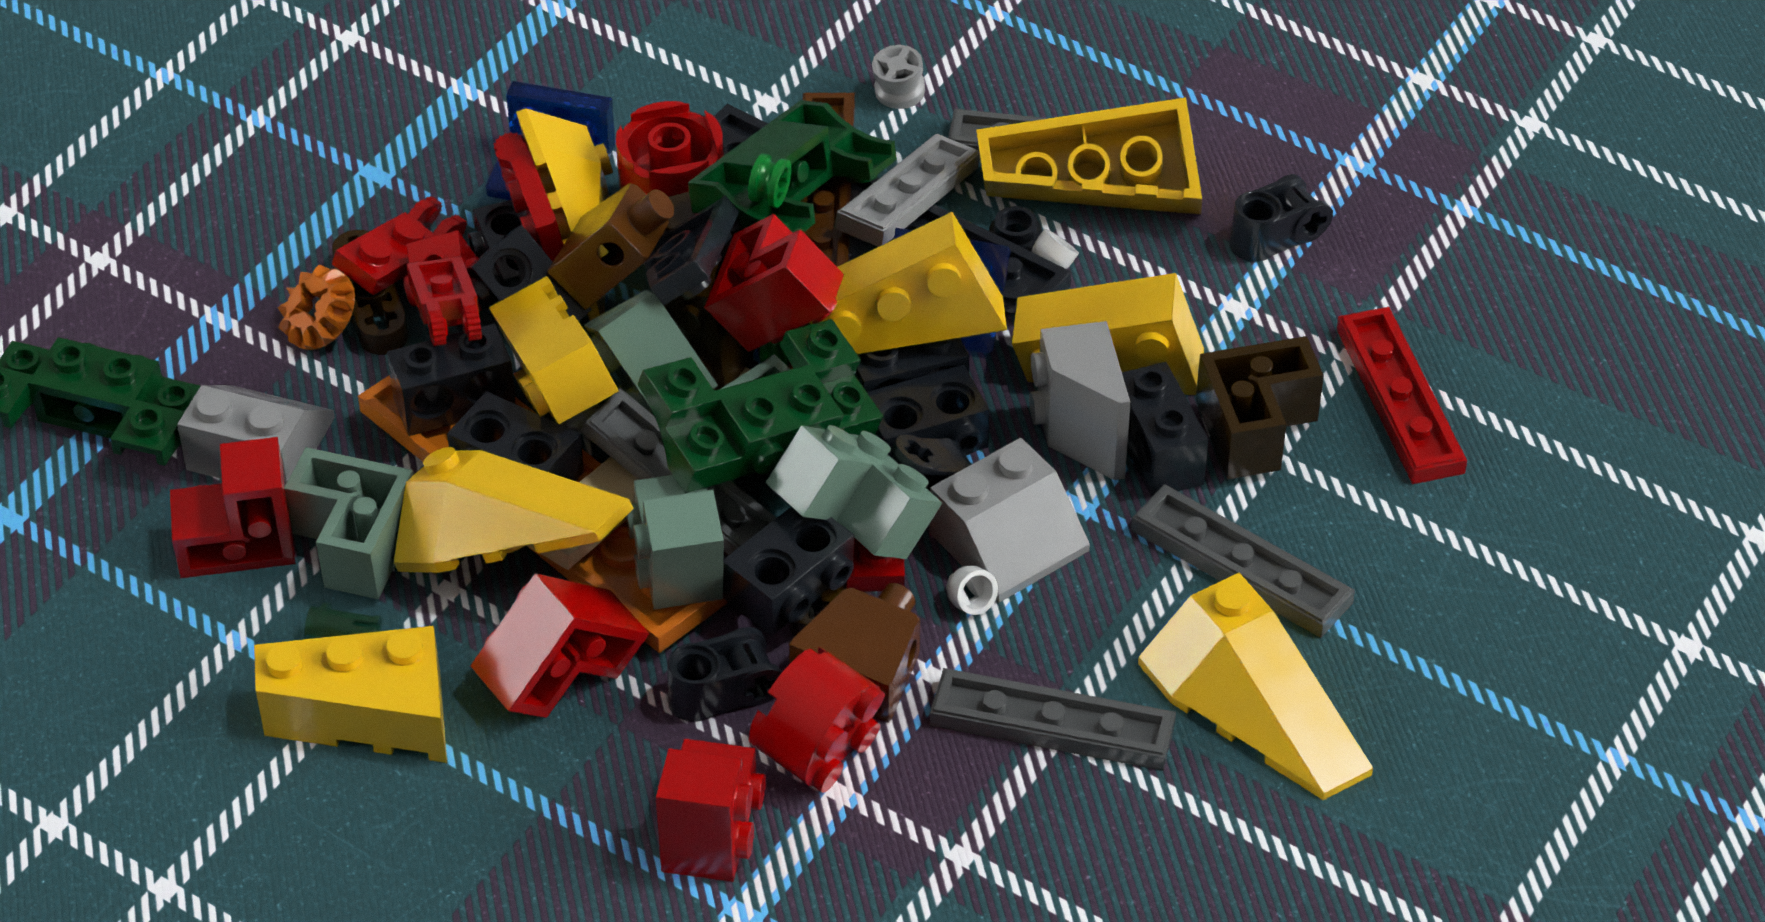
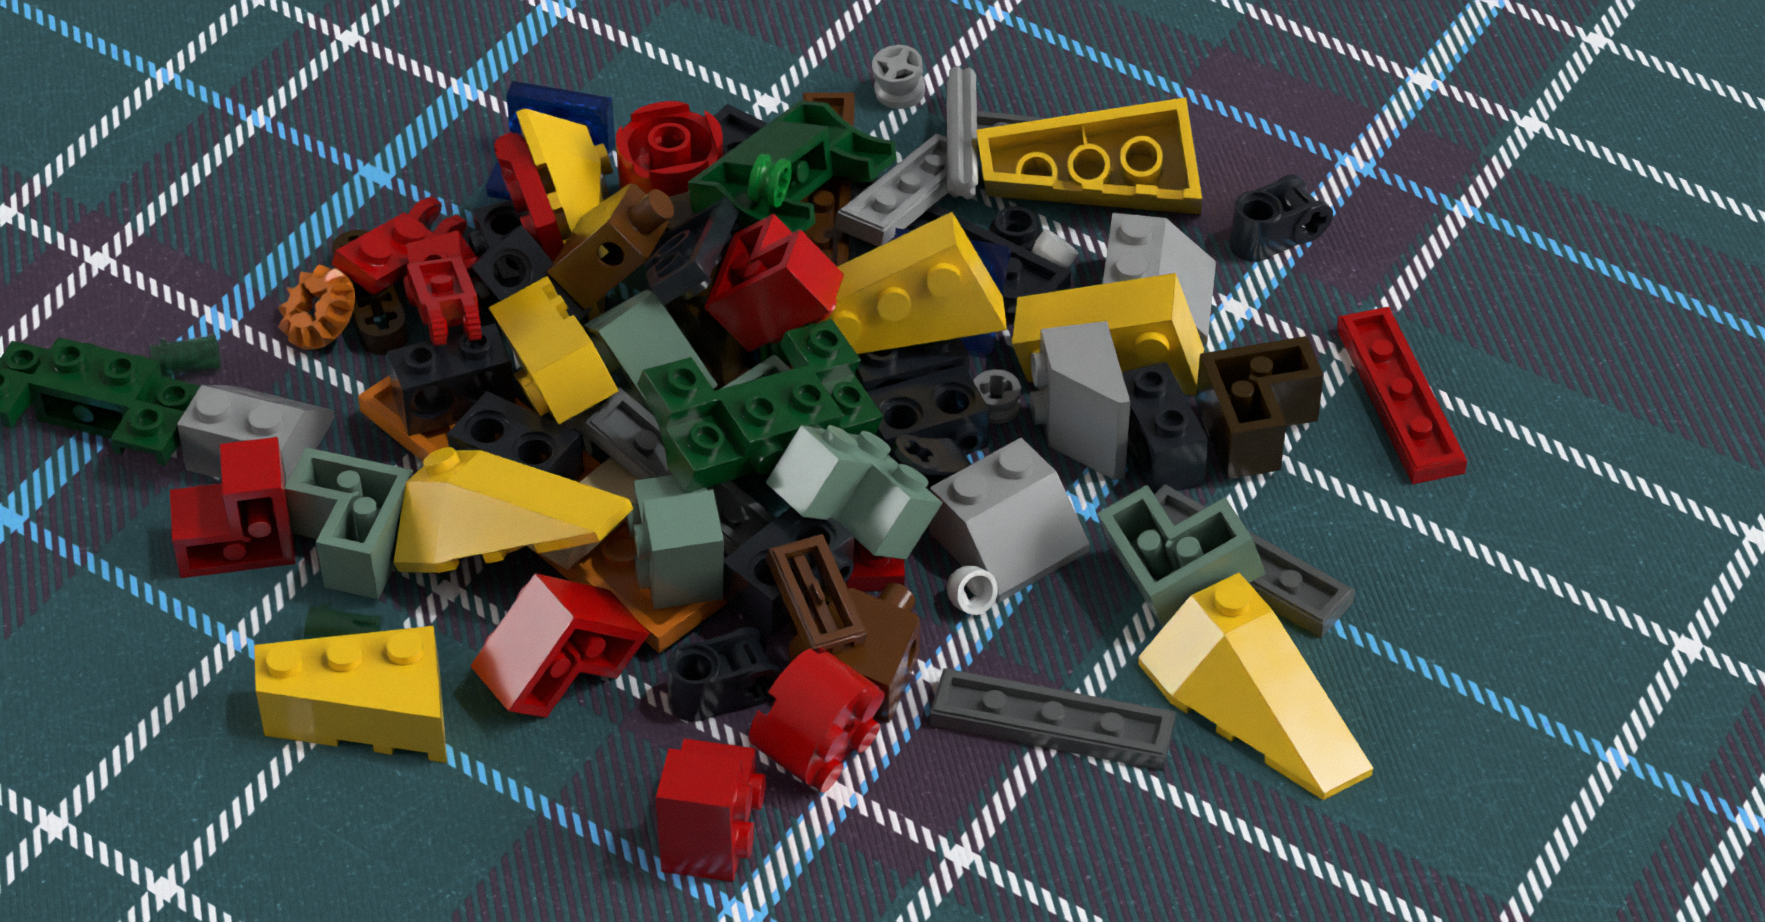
(186, 355): none -> clear green pin
(832, 637): none -> reddish brown tile
(961, 133): none -> light grey axle
(1004, 384): none -> light grey bush
(1156, 247): none -> light grey slope
(1181, 559): none -> sand green brick

